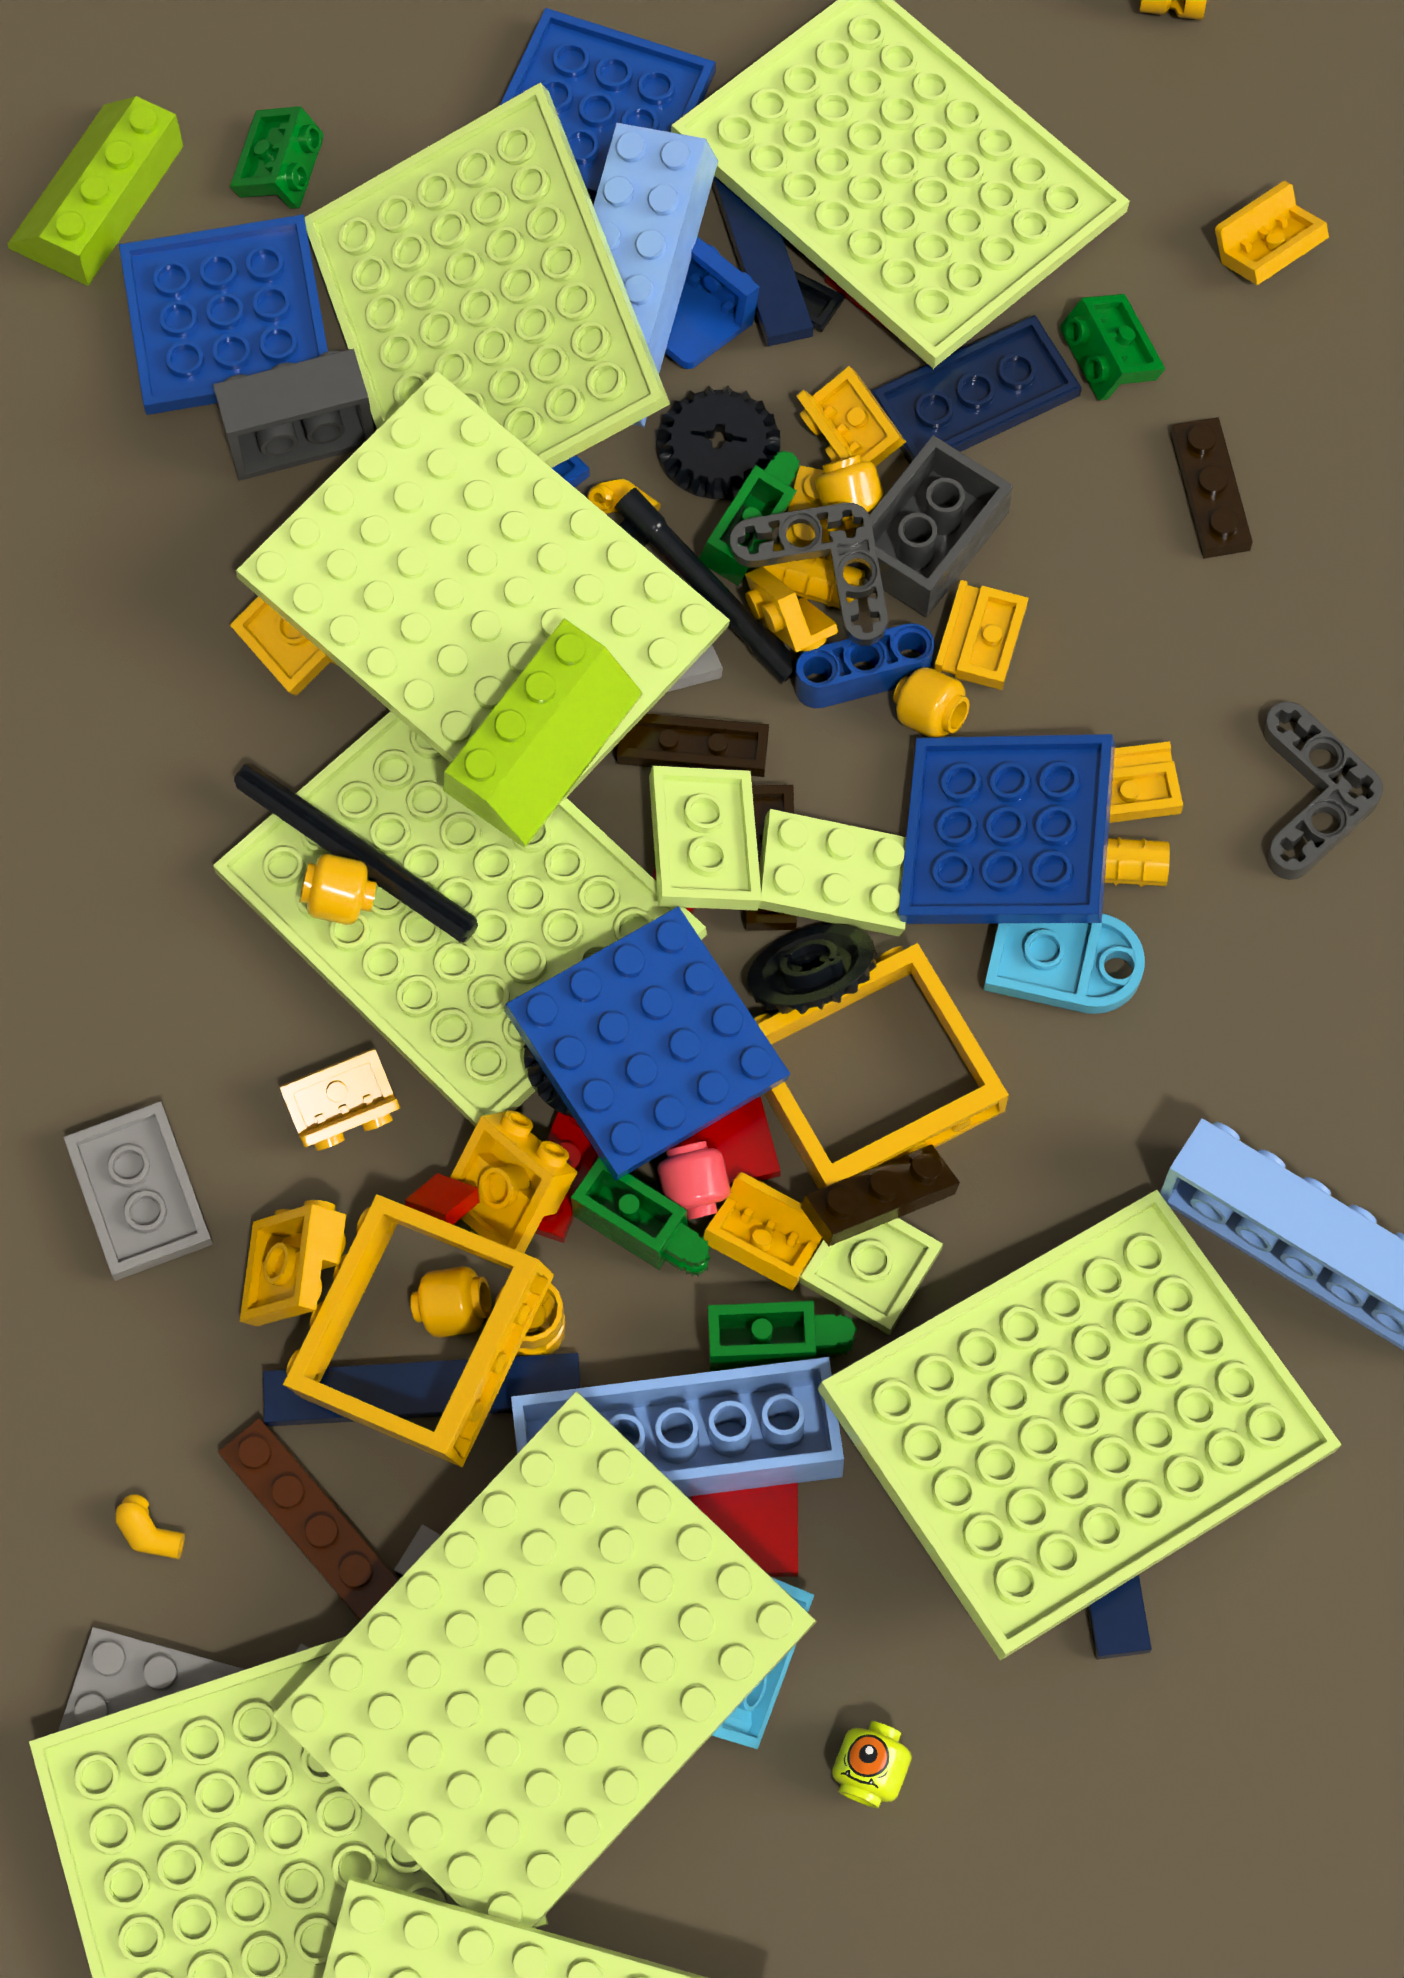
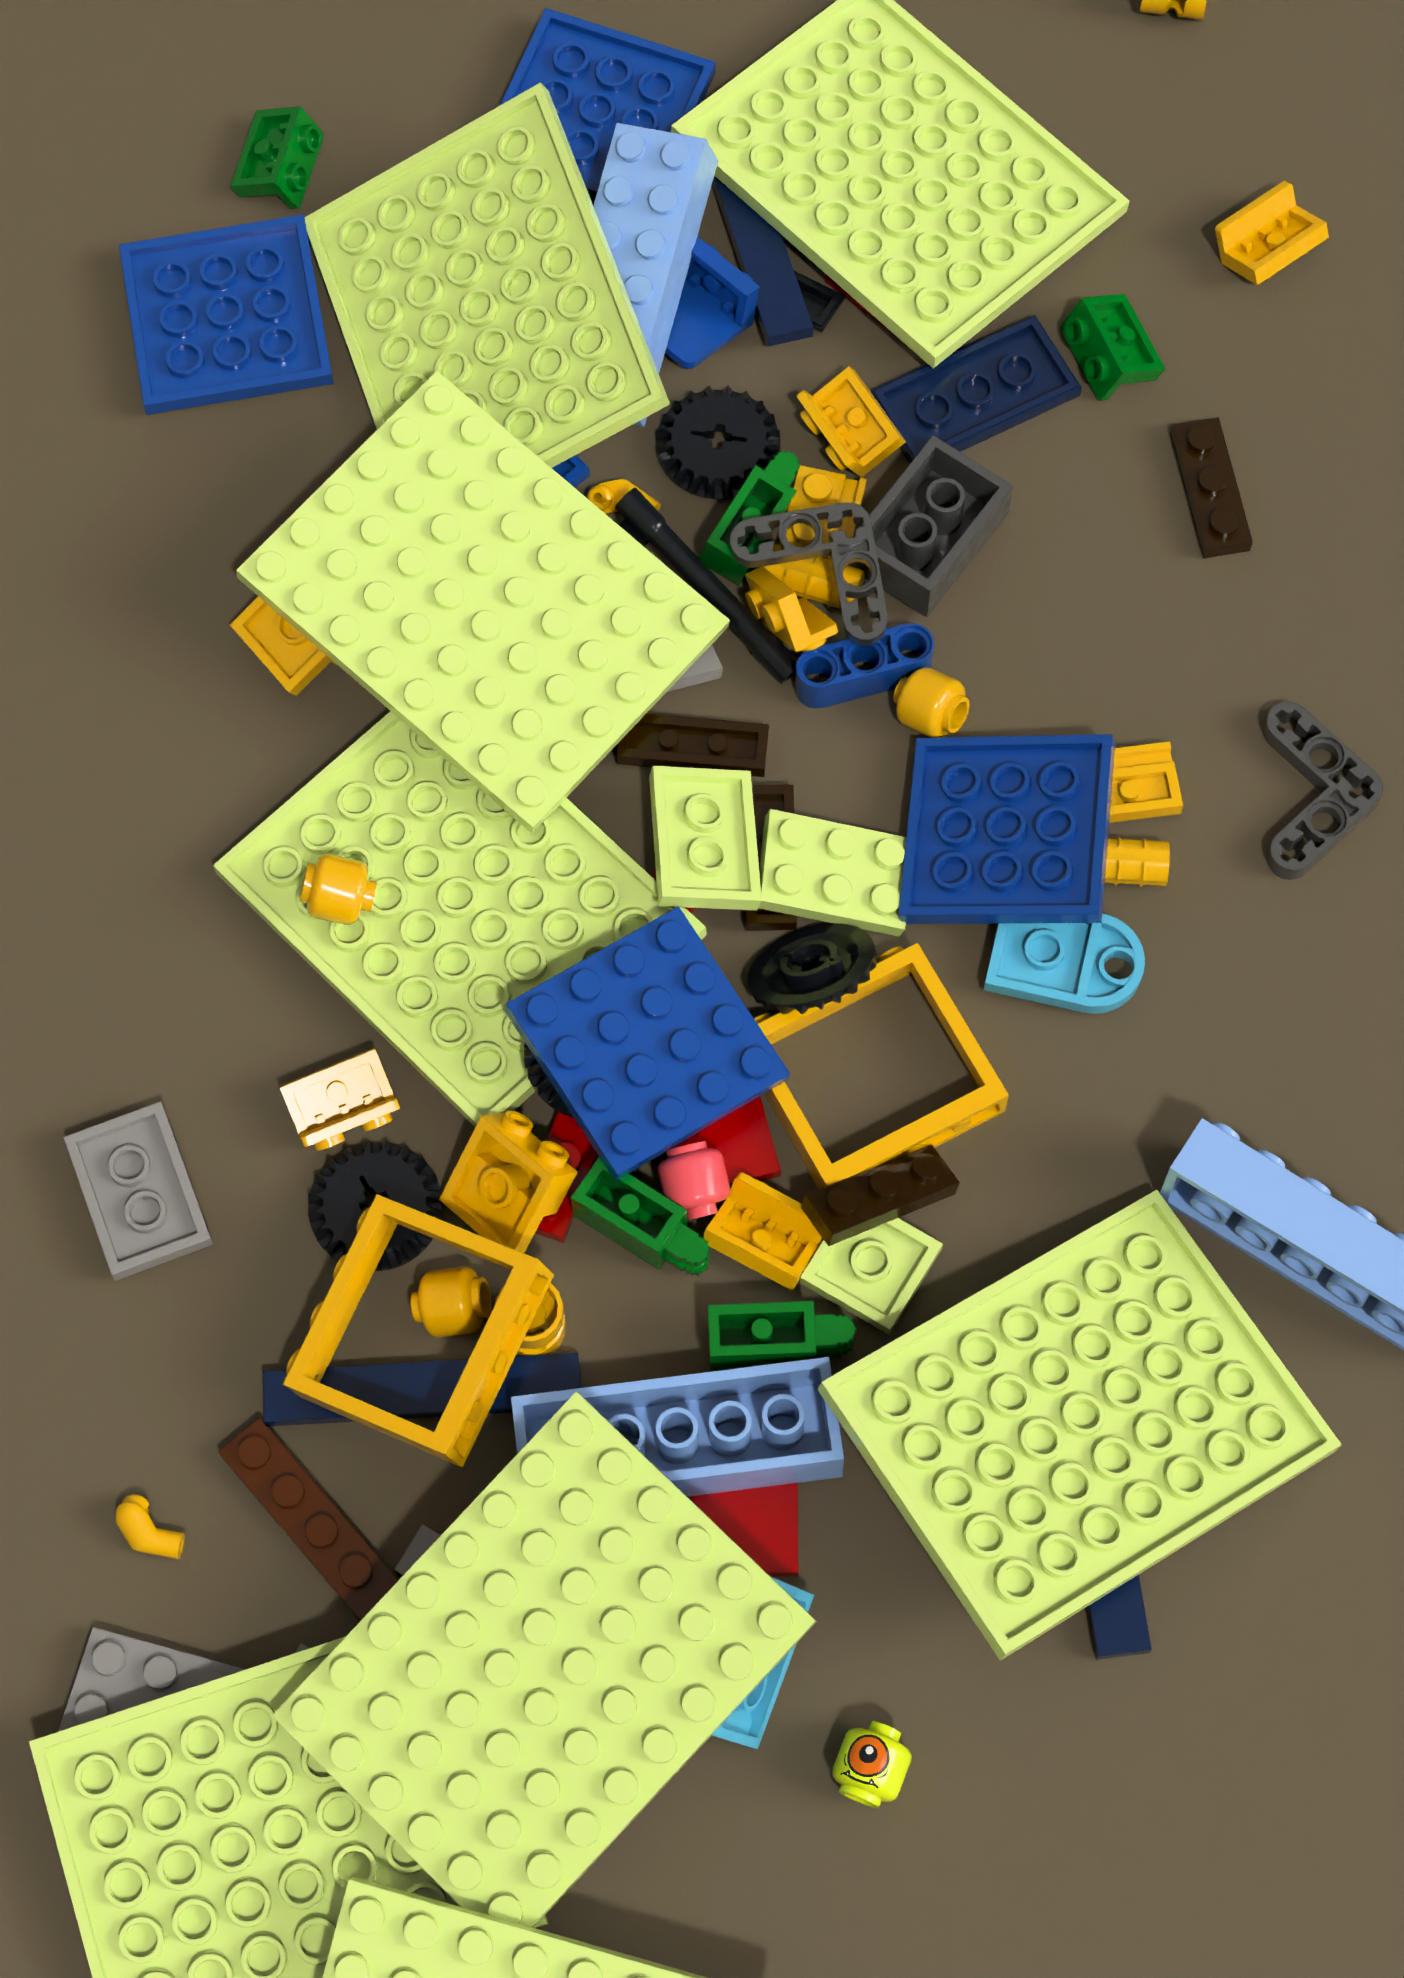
(100, 188): lime slope -> none
(288, 1261): yellow plate -> none
(295, 413): dark grey brick -> none
(344, 843): black axle -> none
(386, 1171): none -> black gear
(444, 1198): red tile -> none
(542, 734): lime slope -> none
(850, 482): yellow head -> none
(981, 635): yellow plate -> none

